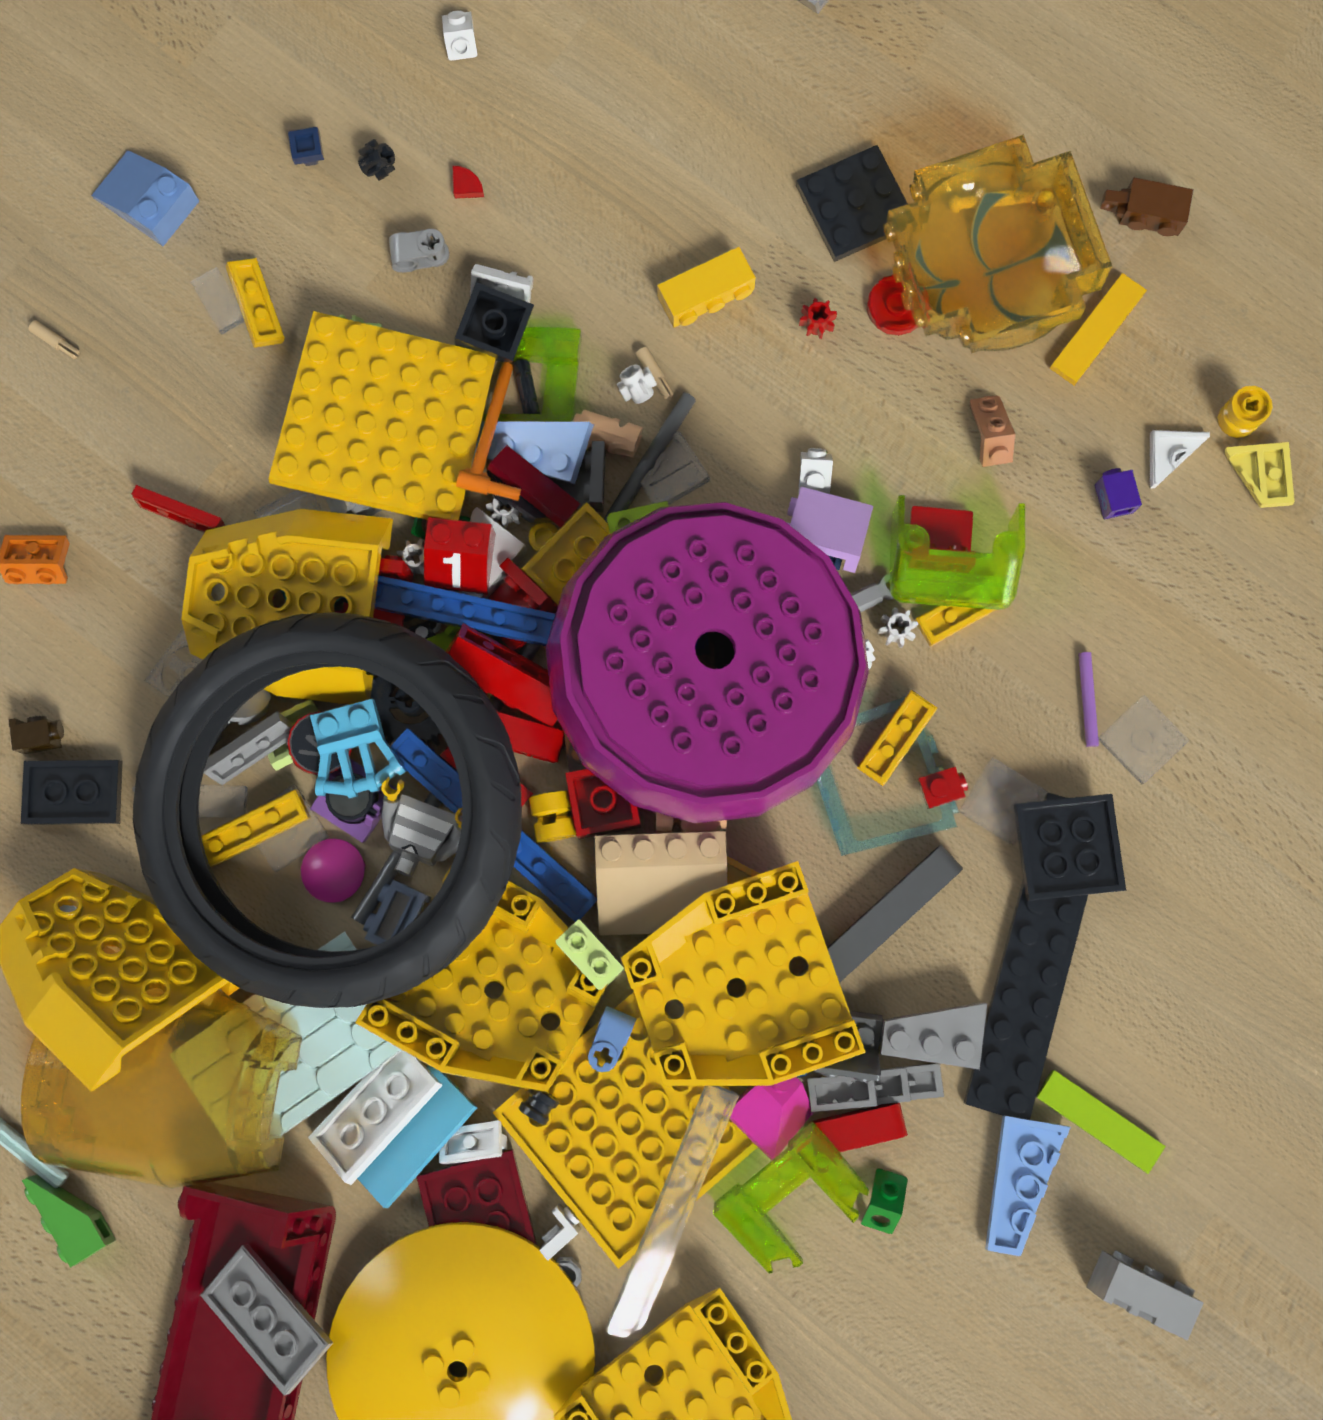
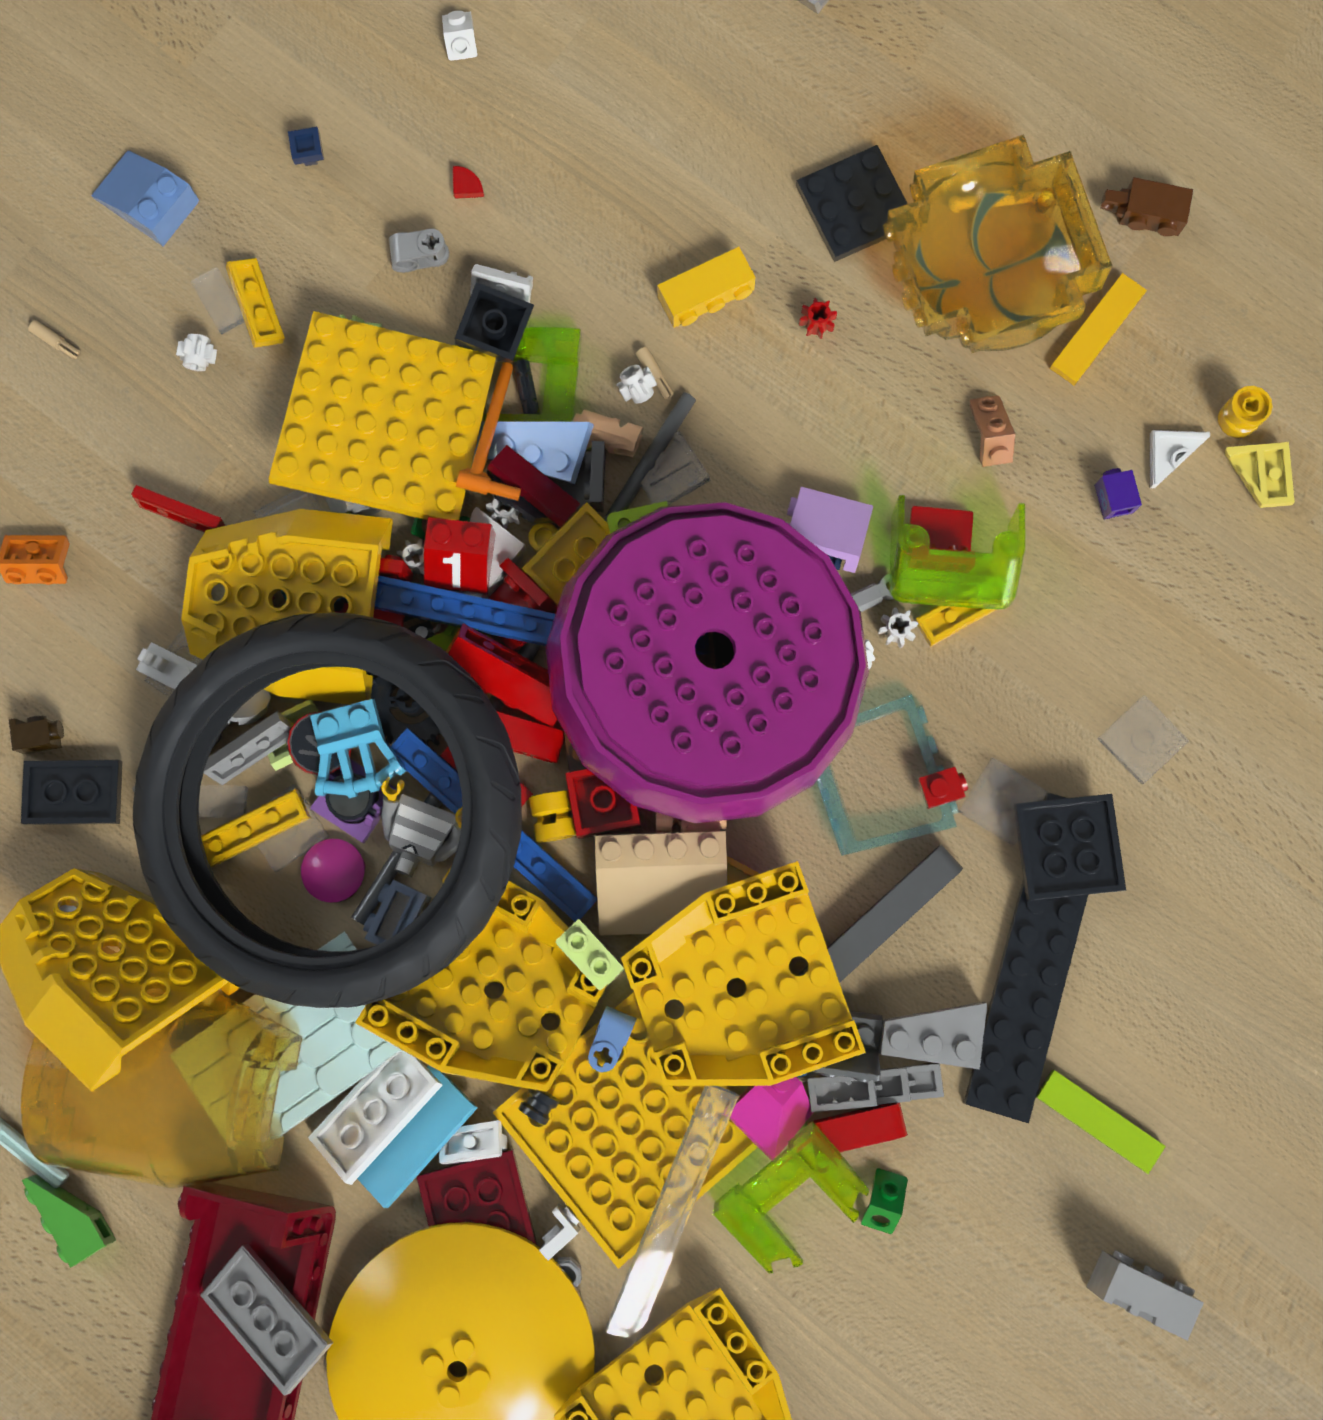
(164, 665): none -> white plate
(196, 352): none -> white gear
(376, 159): black gear -> none
(816, 470): white bracket -> none
(887, 309): red tile -> none
(897, 737): yellow tile -> none
(1022, 1171): light blue wing -> none
(1088, 699): medium lavender bar -> none

